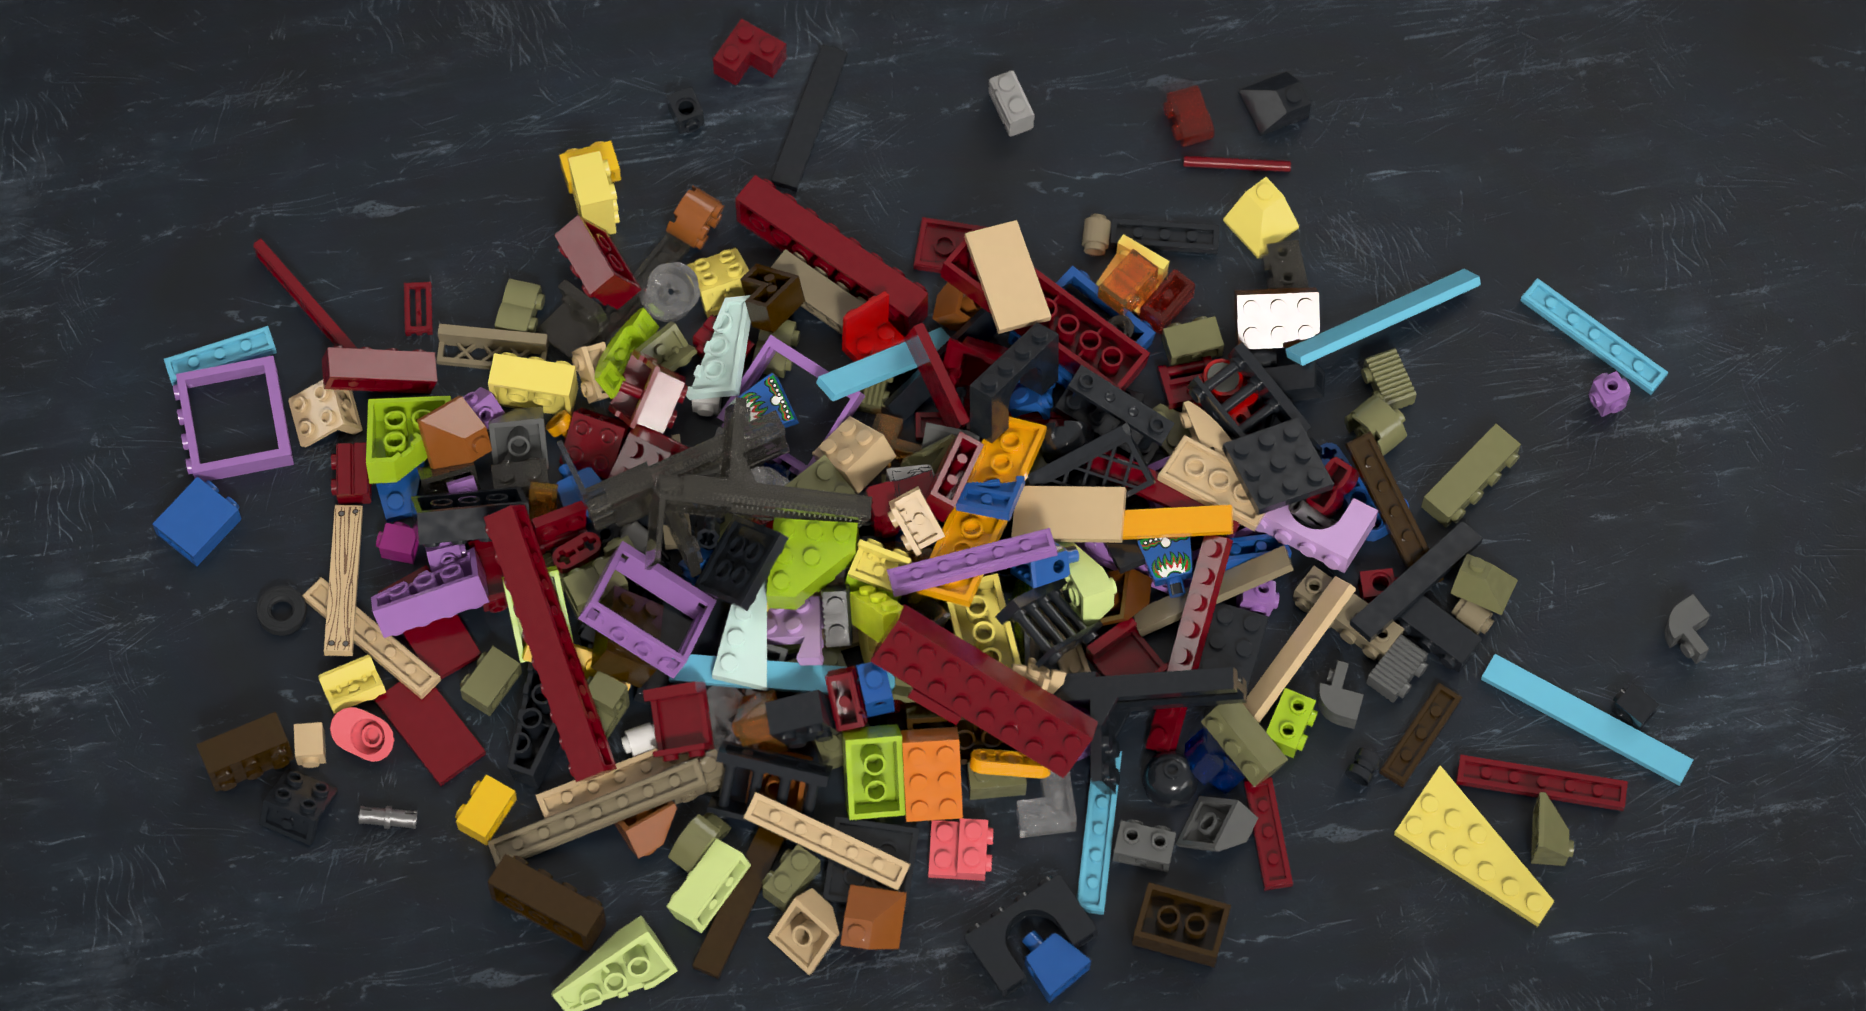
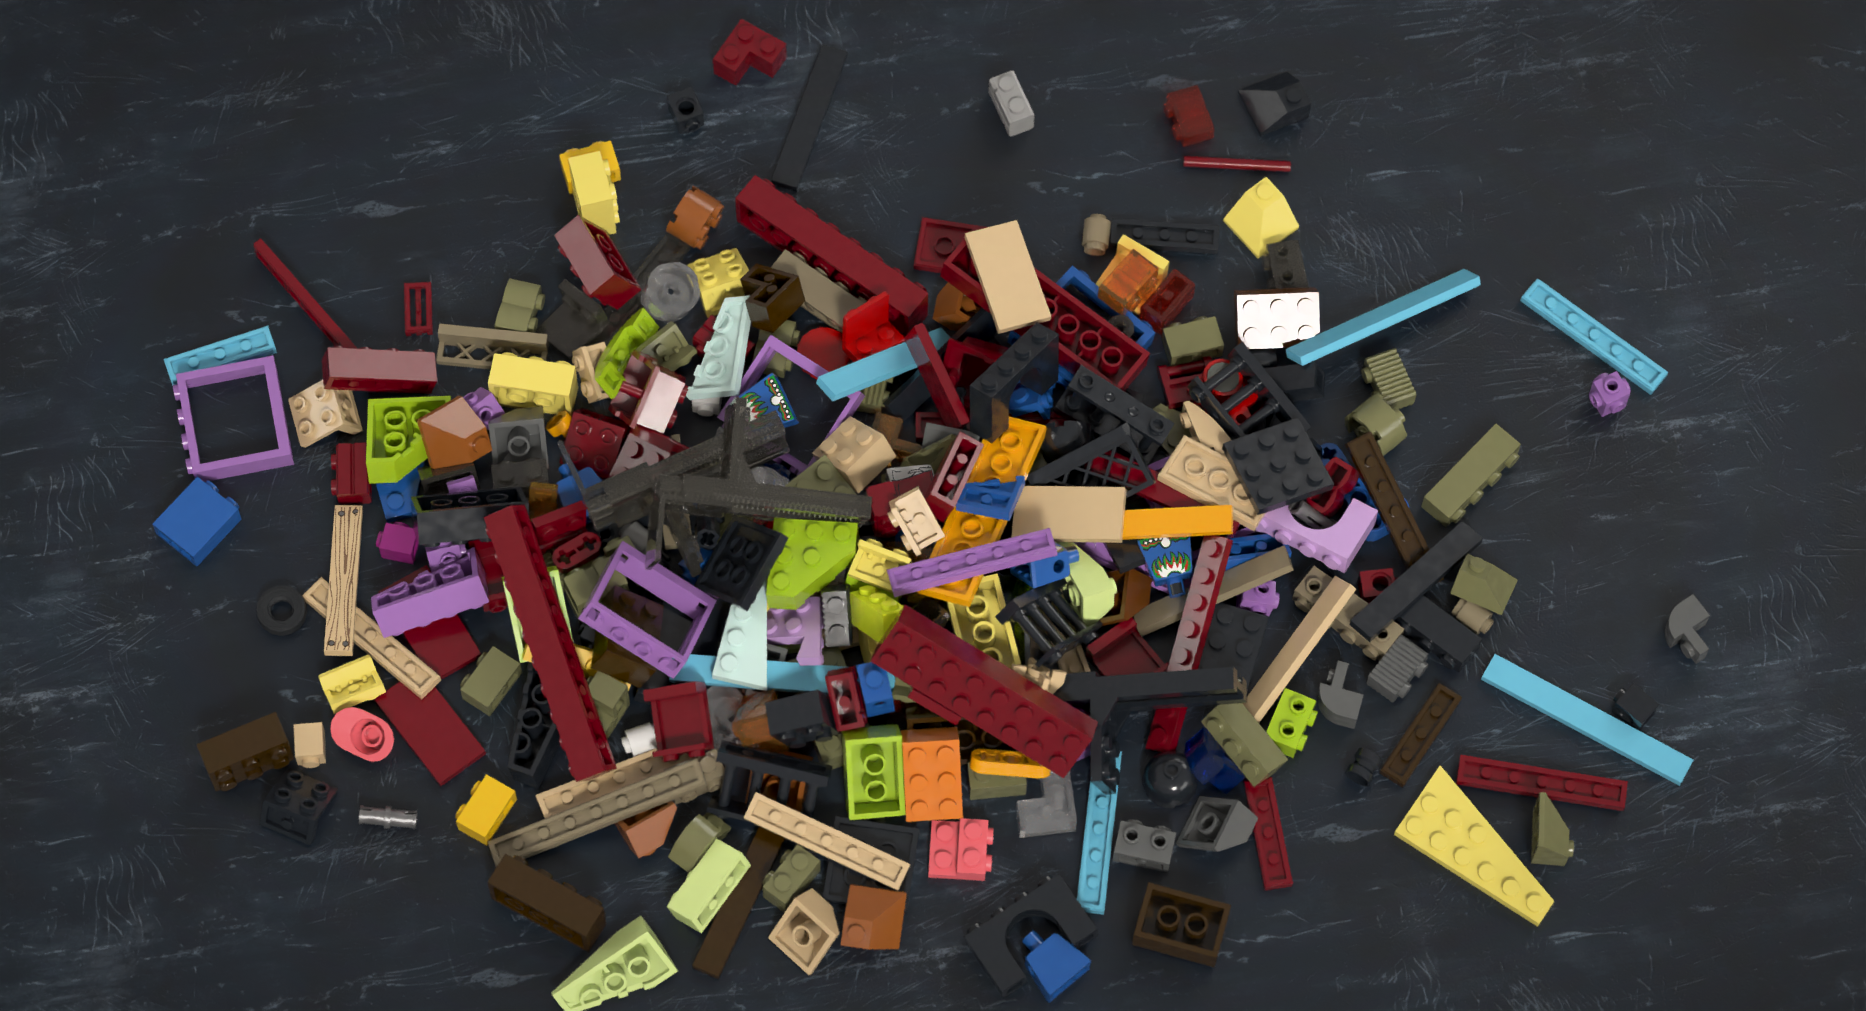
(823, 348): none -> red tile

